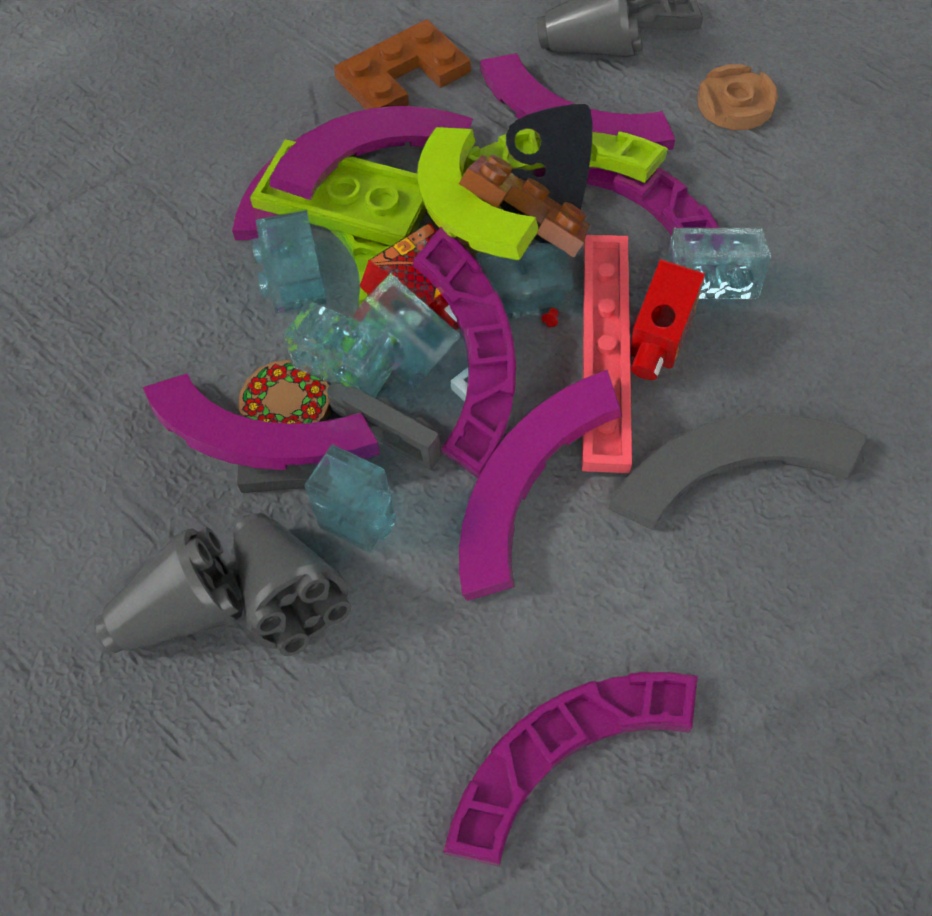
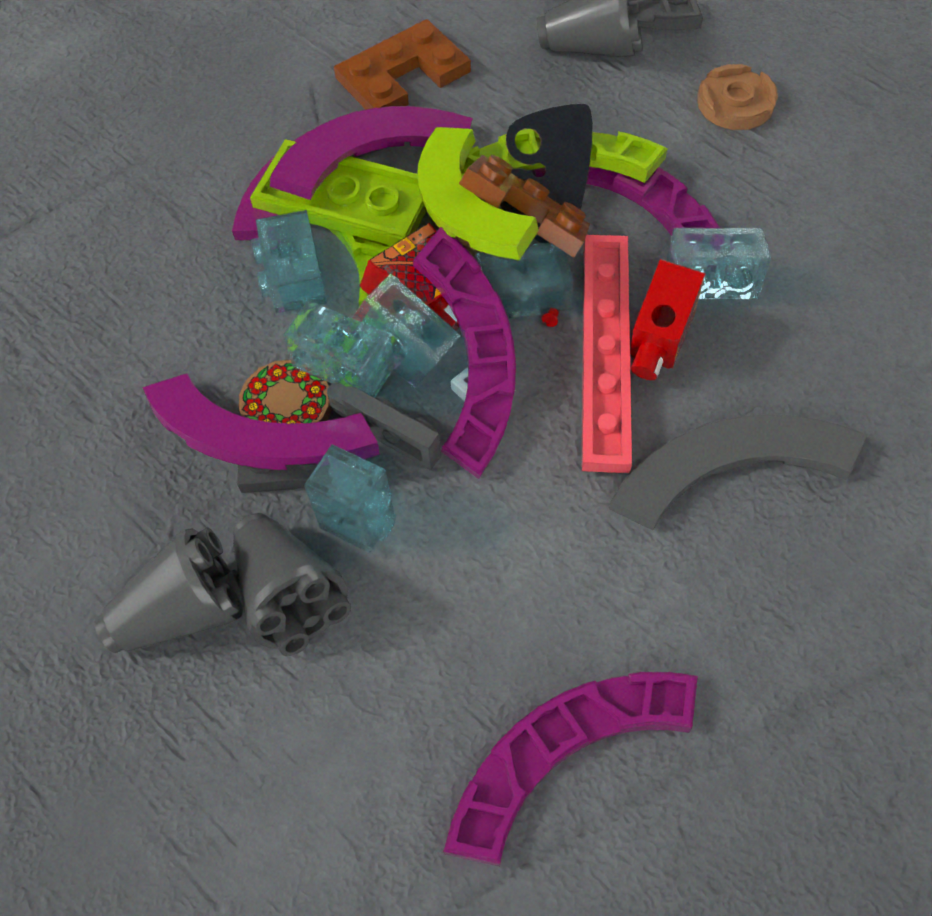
(511, 472): magenta tile -> none
(522, 93): magenta tile -> none

